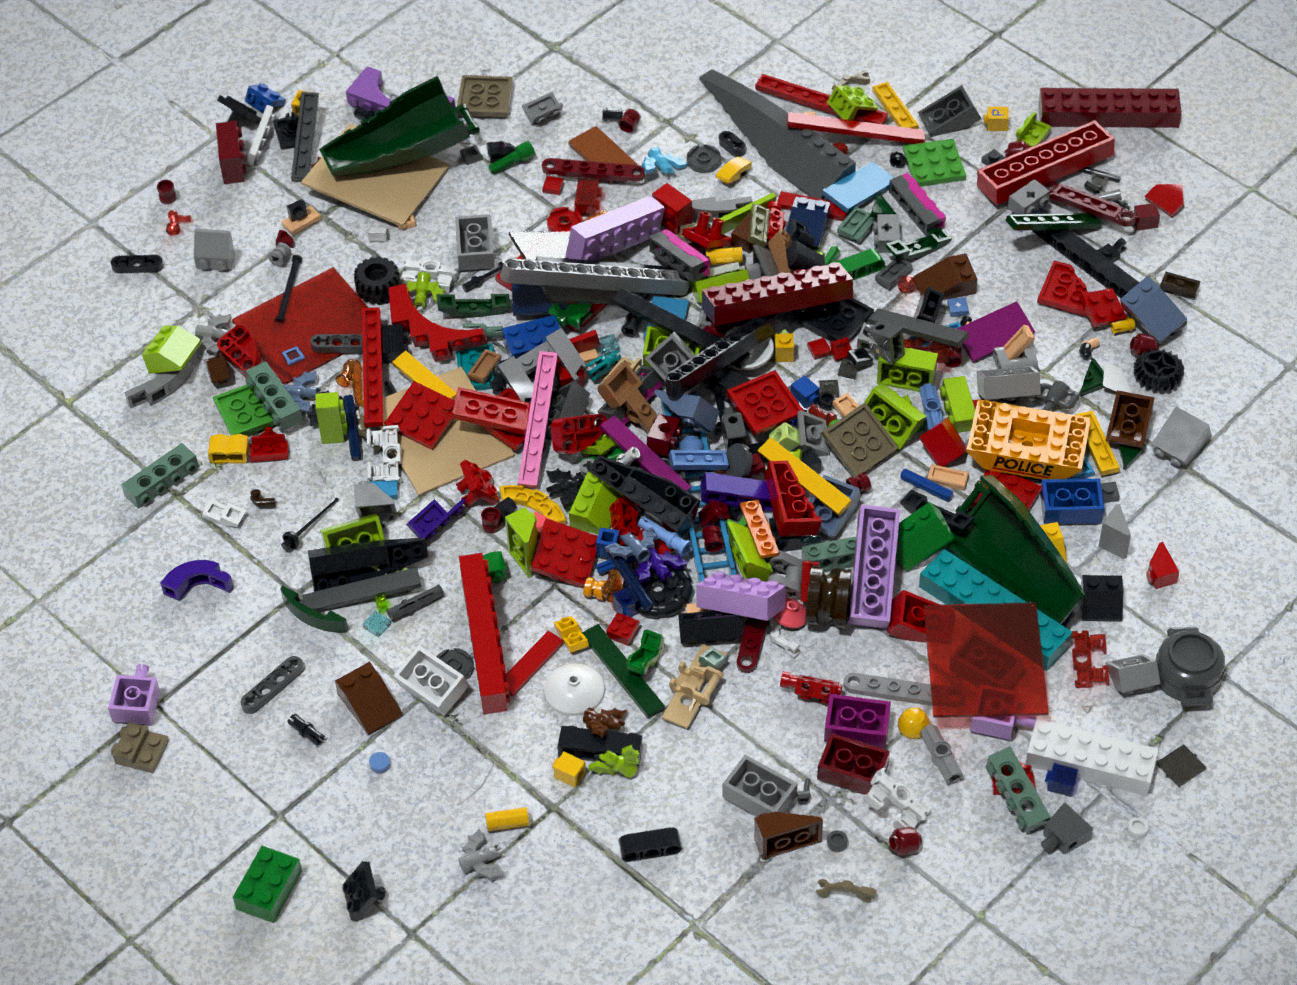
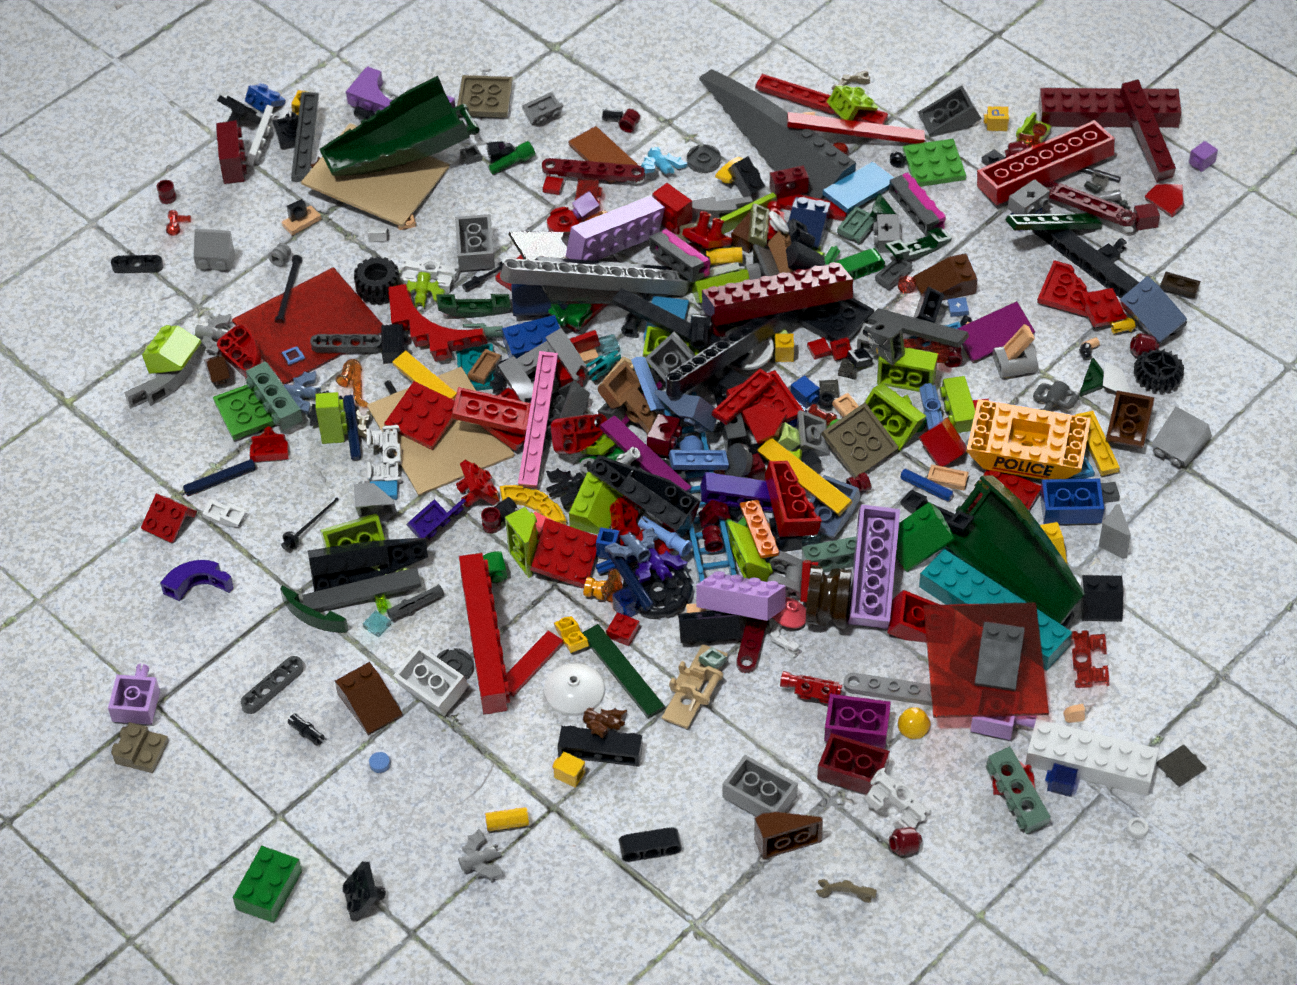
(160, 475): sand green brick -> none
(166, 517): none -> red bracket
(219, 477): none -> dark blue axle
(228, 449): yellow brick -> none
(260, 501): dark brown arm -> none
(284, 238): dark red tile -> none
(372, 367): red plate -> none
(585, 206): none -> brick
(624, 764): lime animal -> none
(647, 383): none -> light blue tile
(647, 654): green animal -> none
(700, 327): none -> black piece
(732, 143): black beam -> none
(742, 396): none -> red tile
(746, 177): none -> black brick
(764, 421): none -> red slope
(778, 223): none -> white piece
(789, 182): none -> dark red brick
(803, 796): dark grey hand -> none
(837, 841): dark grey tile -> none
(894, 106): yellow tile -> none
(946, 763): light grey piece -> none
(999, 656): none -> dark grey slope
(1008, 383): light grey brick -> none
(1038, 130): none -> clear red piece
(1066, 831): dark grey torso -> none
(1074, 713): none -> light nougat tile
(1129, 454): dark green tile -> none
(1134, 673): light grey slope -> none
(1147, 130): none -> dark red brick
(1162, 569): red slope -> none
(1190, 666): dark grey piece -> none
(1203, 156): none -> medium lavender brick

